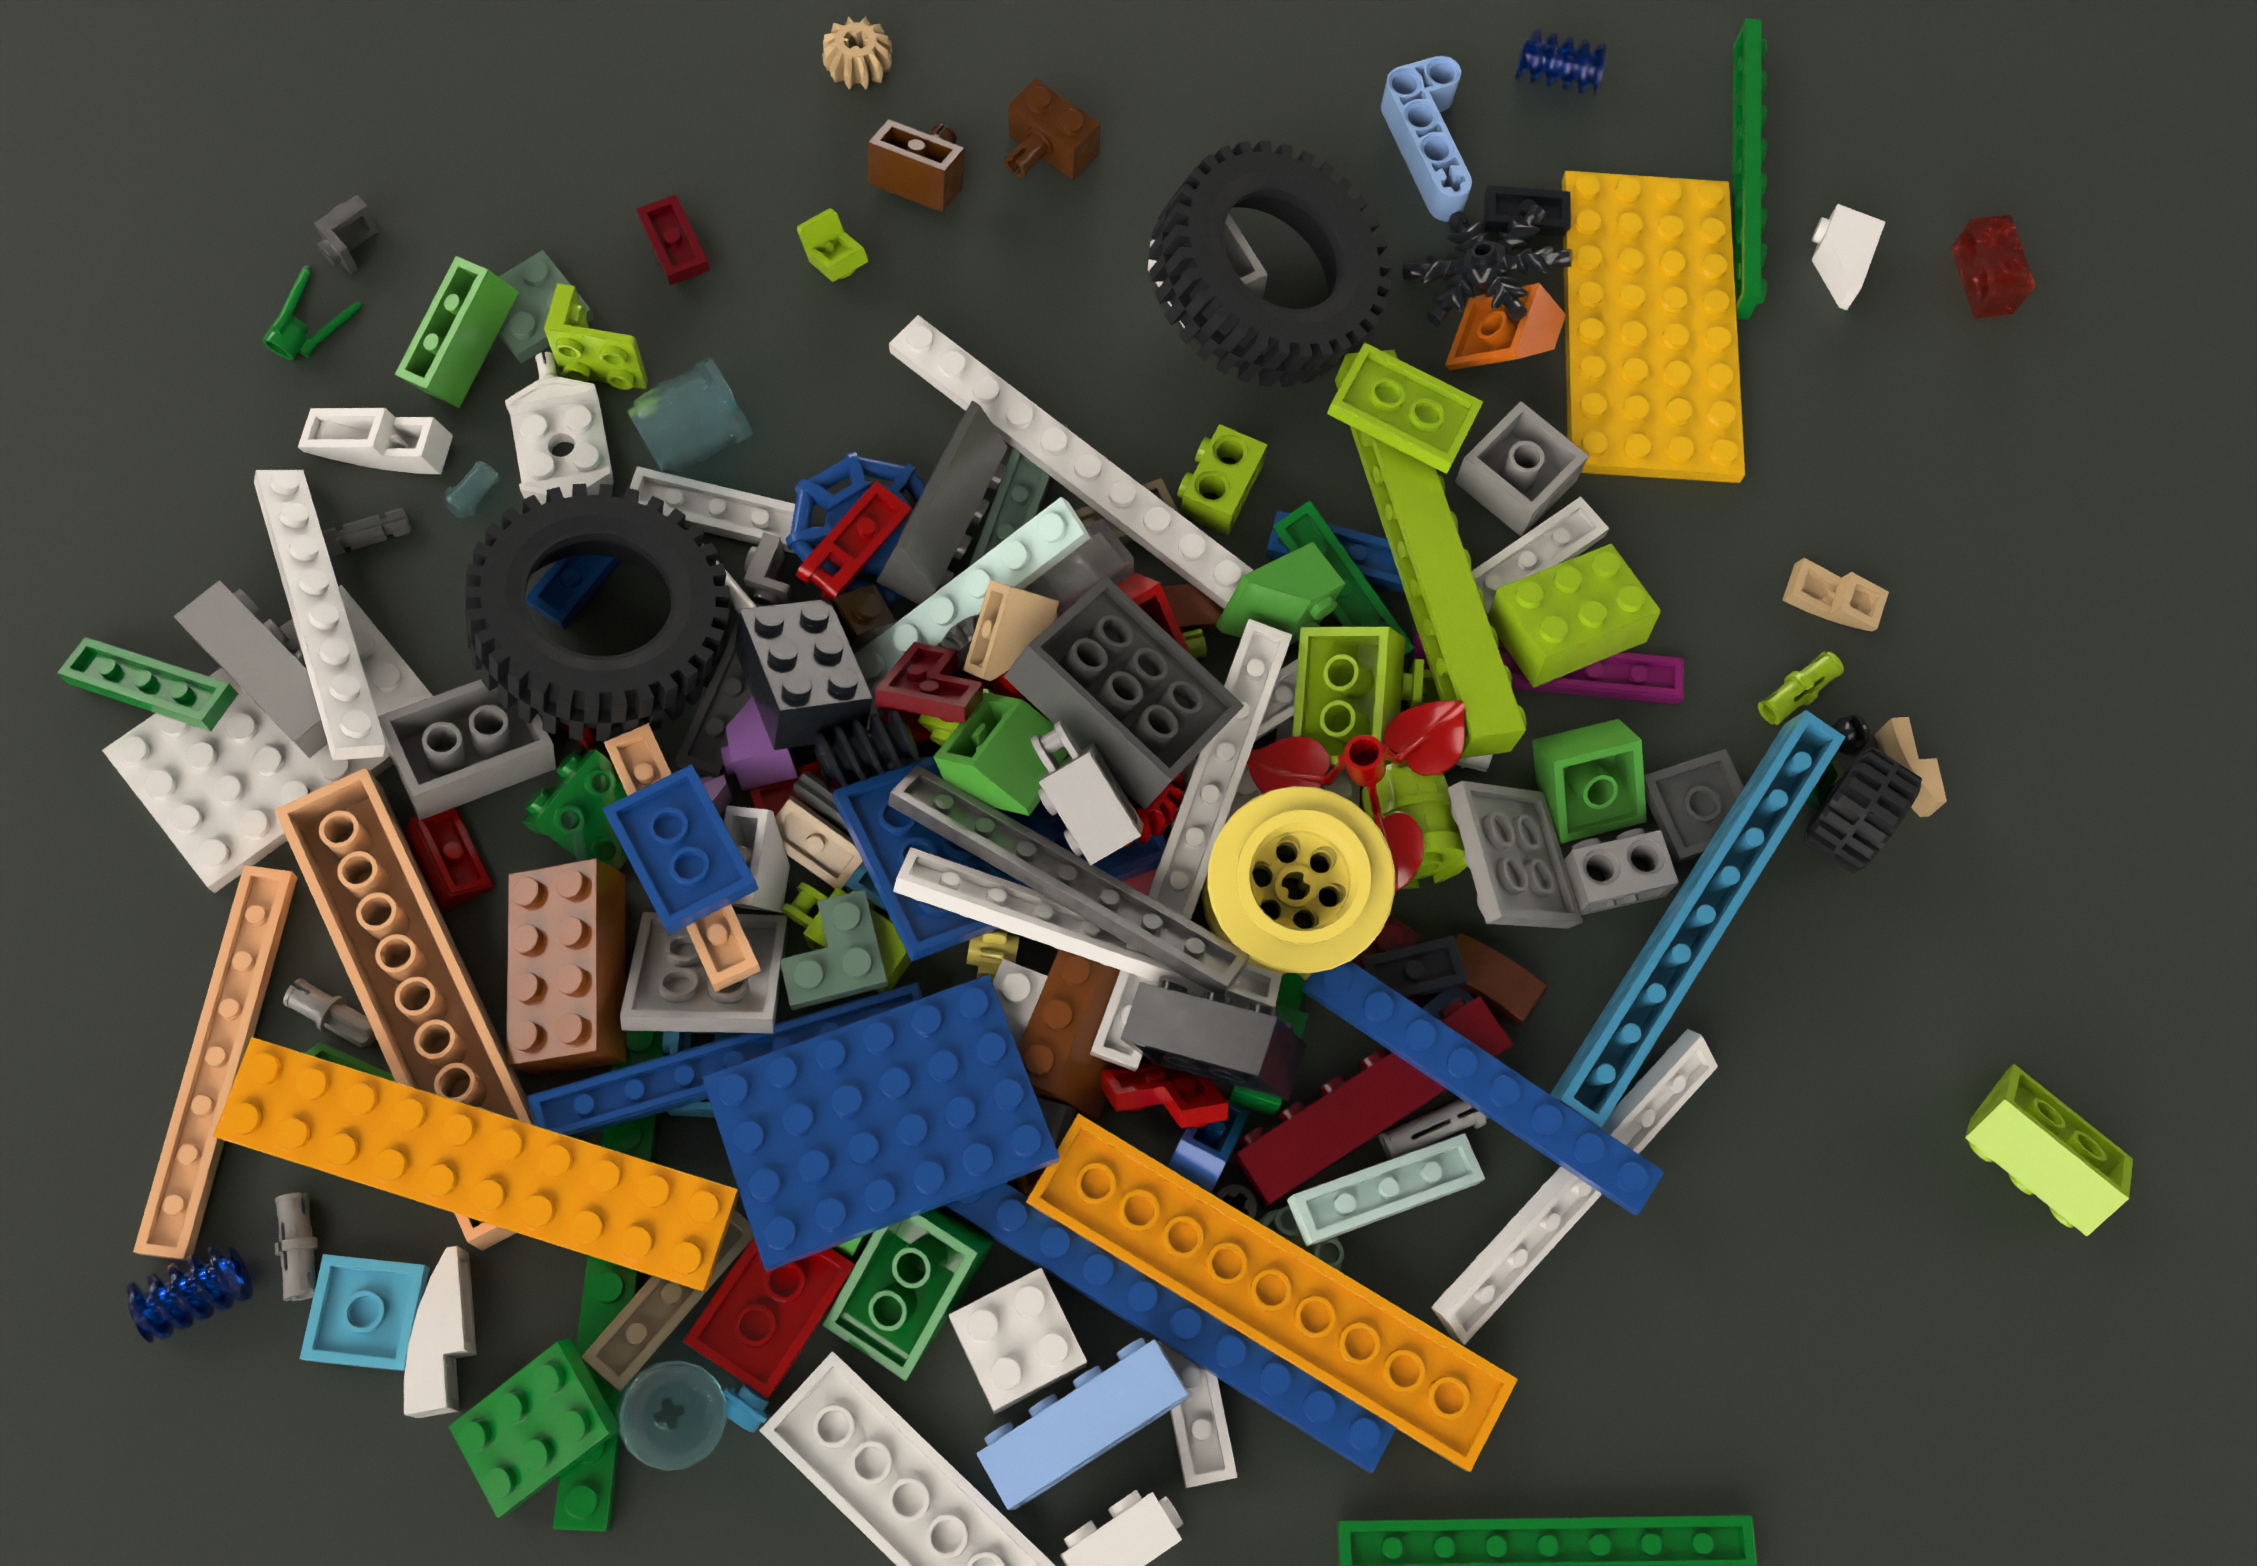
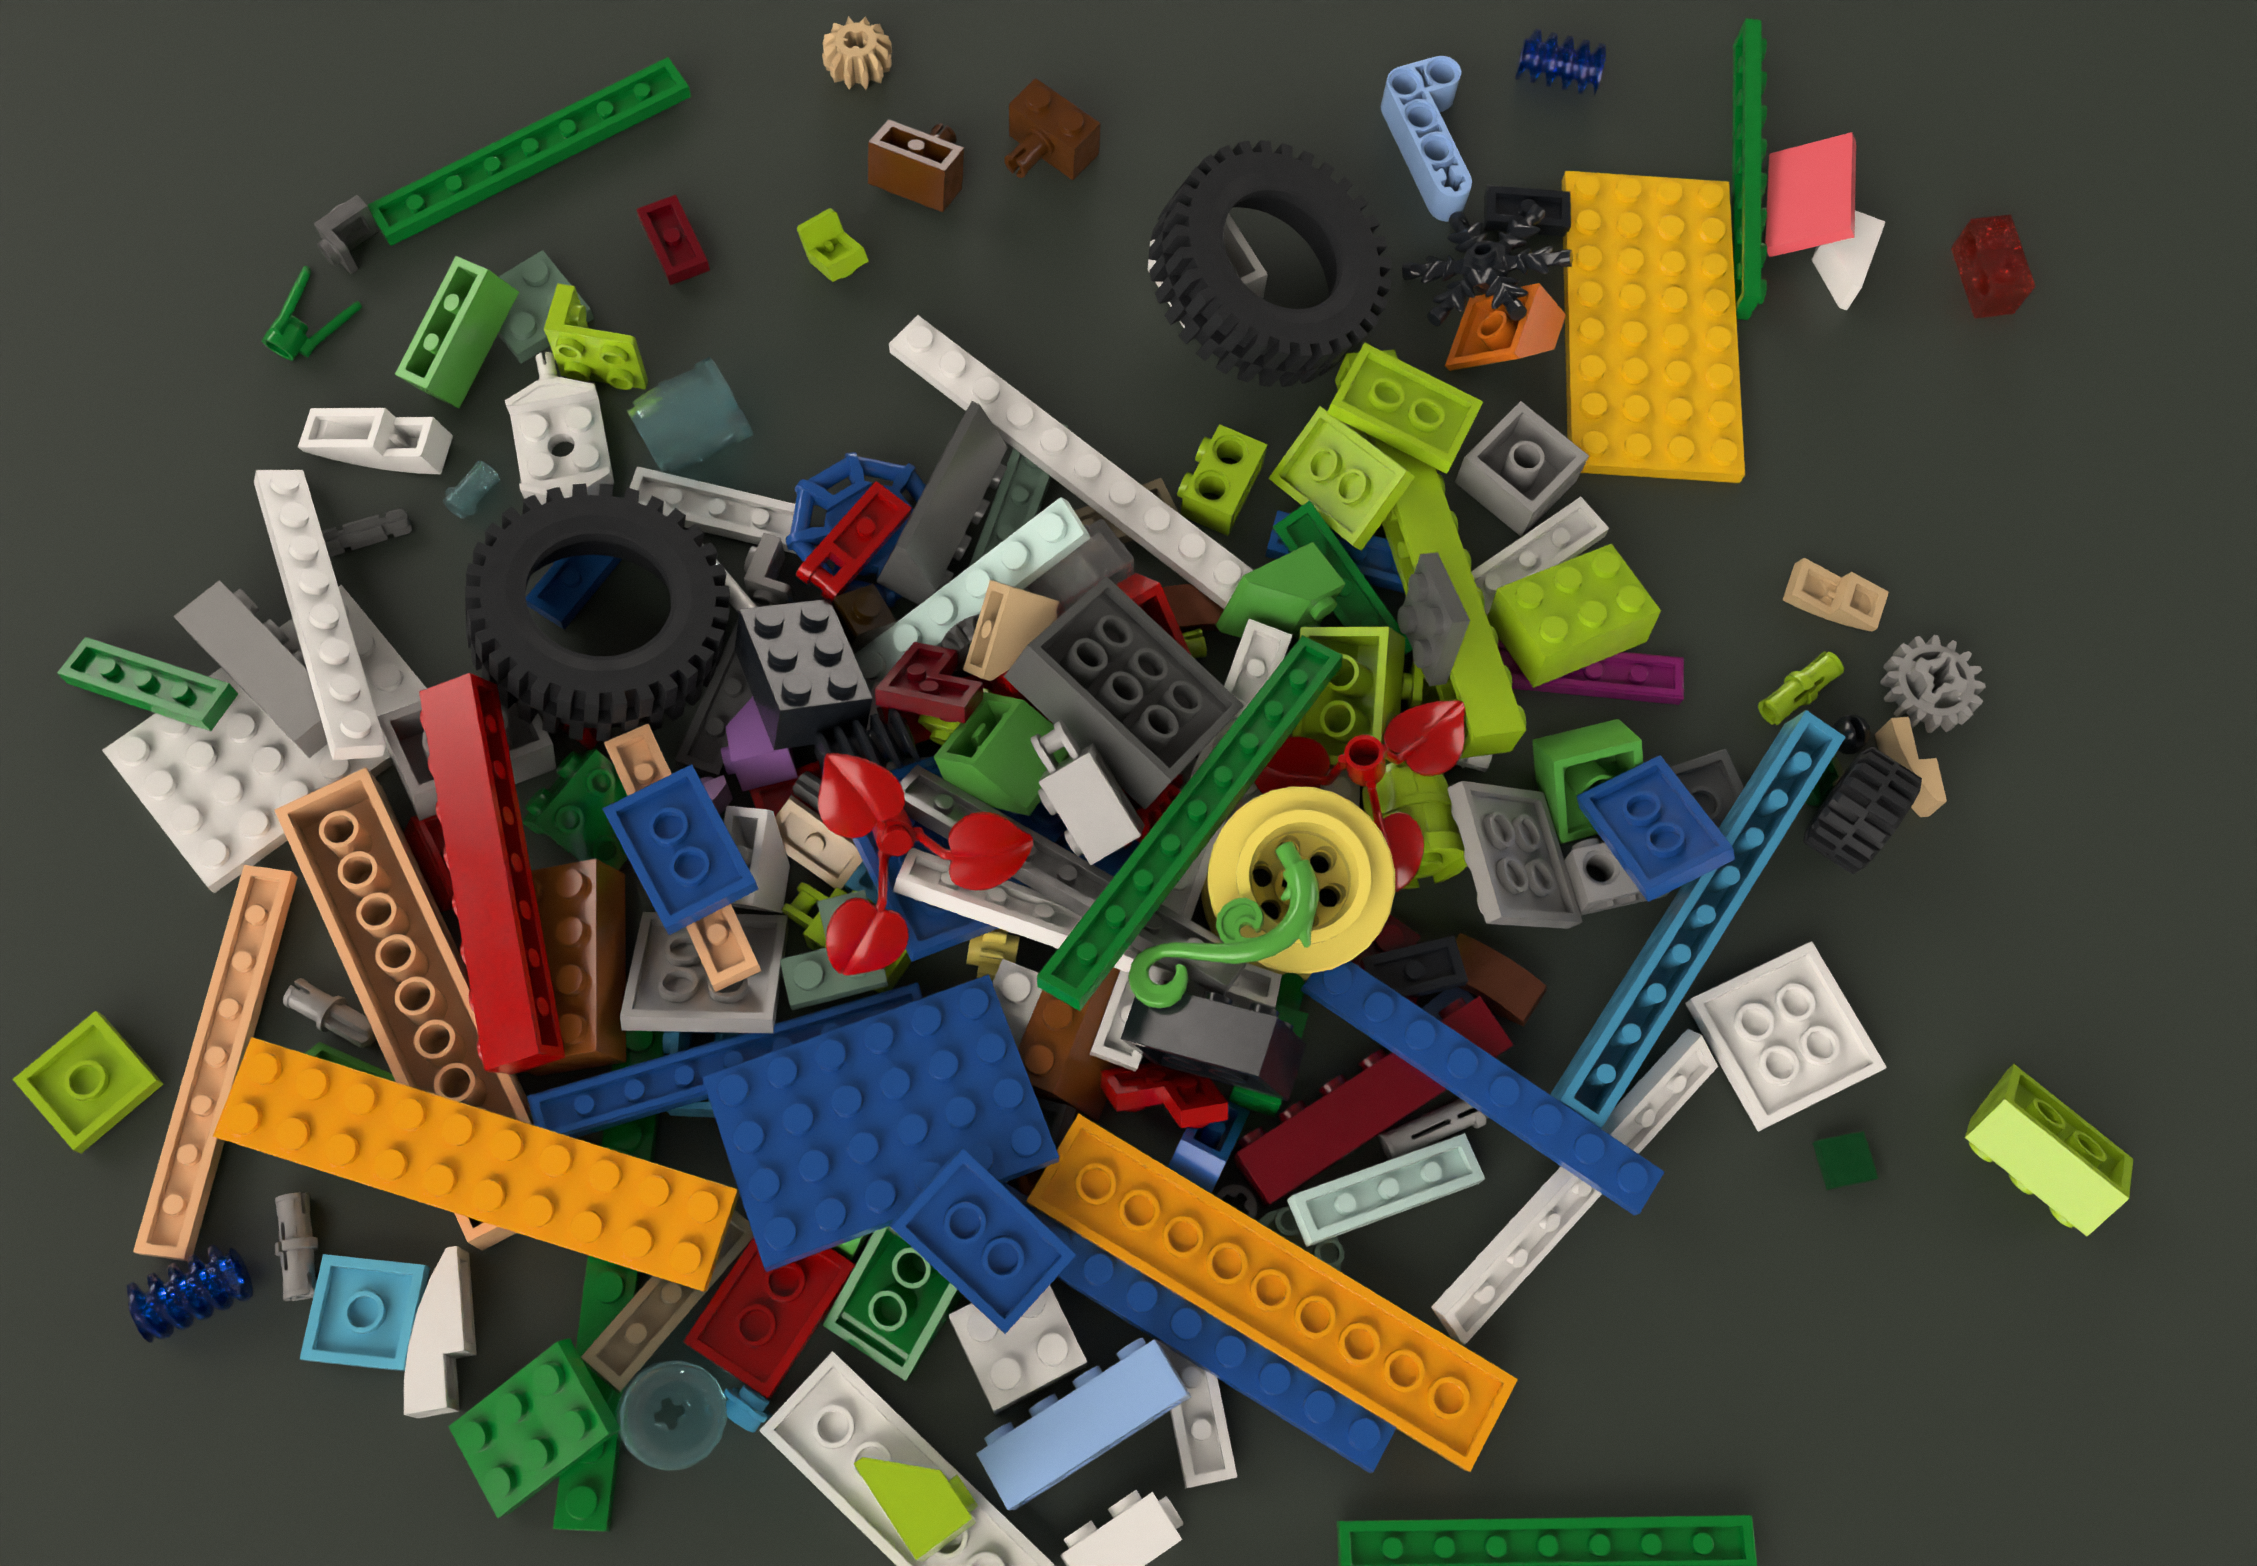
(88, 1082): none -> lime plate
(490, 876): none -> red brick
(528, 151): none -> green plate
(865, 798): none -> red plant
(919, 1503): none -> lime slope
(982, 1240): none -> blue plate
(1188, 824): none -> green plate
(1297, 924): none -> bright green plant
(1342, 477): none -> lime plate
(1433, 619): none -> dark grey plate
(1655, 828): none -> blue plate
(1785, 1035): none -> white plate
(1811, 195): none -> coral tile
(1845, 1160): none -> dark green tile
(1951, 684): none -> light grey gear

